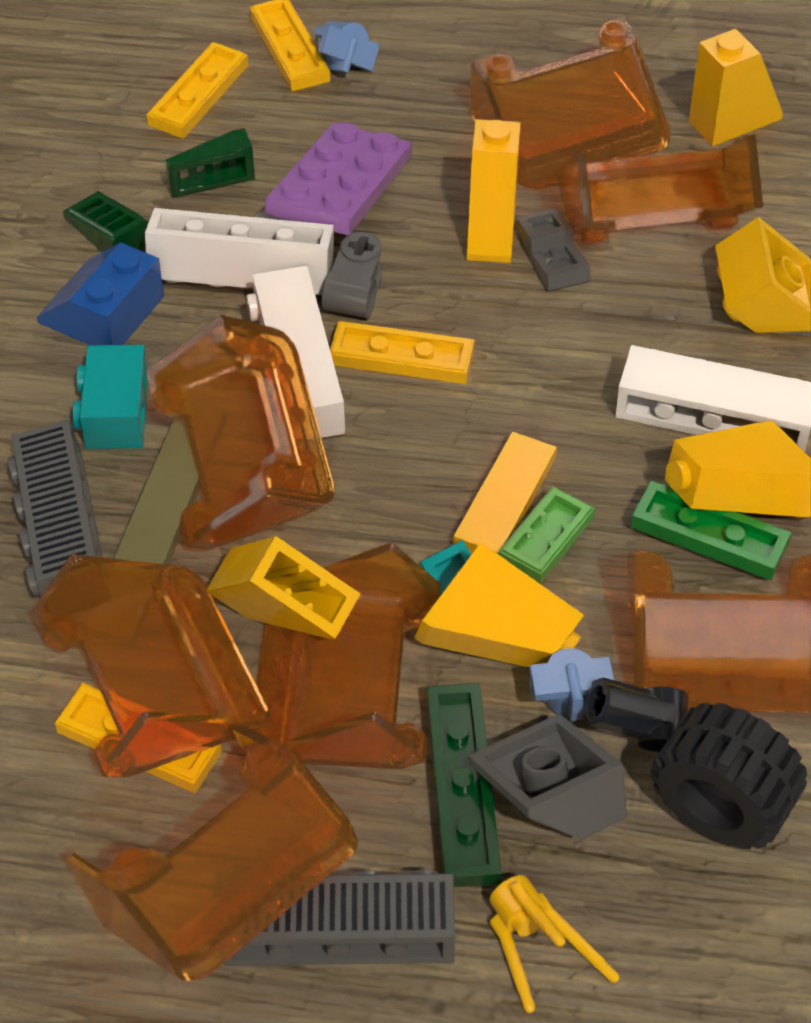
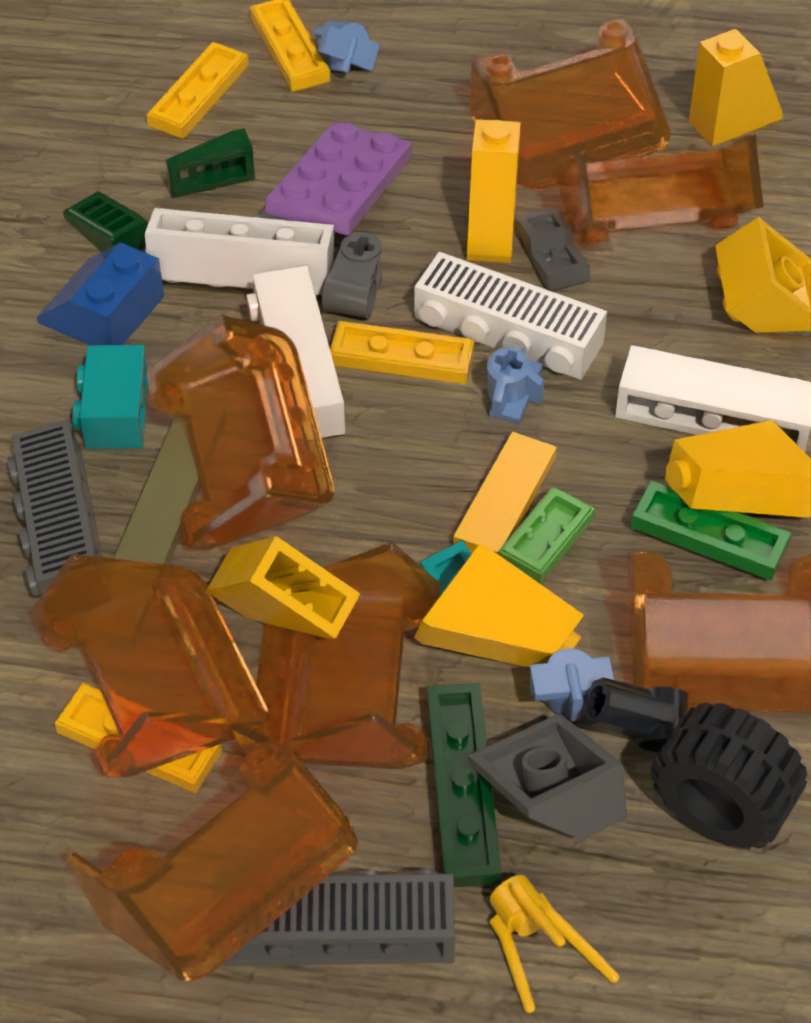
(509, 313): none -> white brick
(513, 383): none -> medium blue piece

